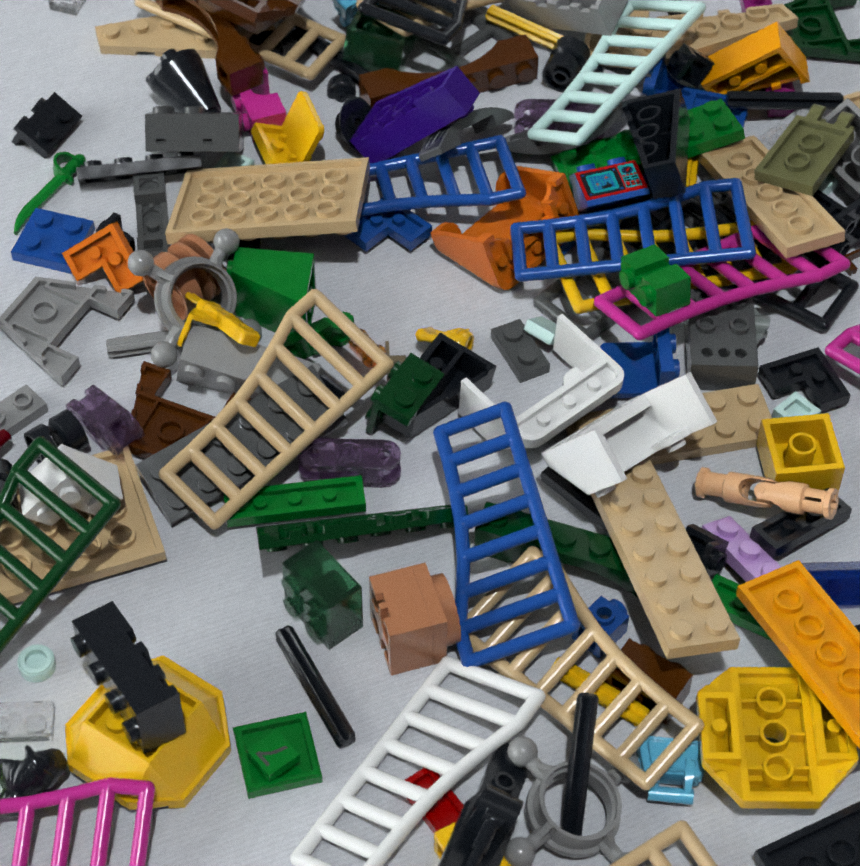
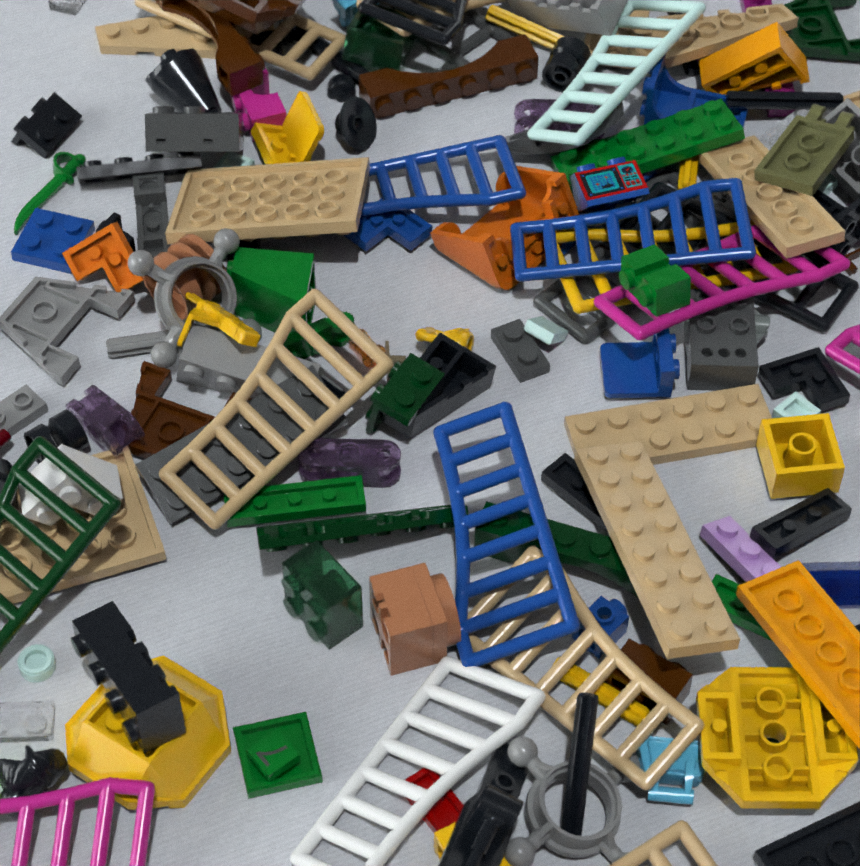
(315, 686): black axle -> none
(414, 114): dark purple wedge -> none
(447, 137): dark grey slope -> none
(584, 387): white windscreen -> none
(628, 434): white windscreen -> none
(662, 139): black wedge -> none
(689, 65): black bracket -> none
(709, 548): black bracket -> none
(789, 496): light nougat piece -> none

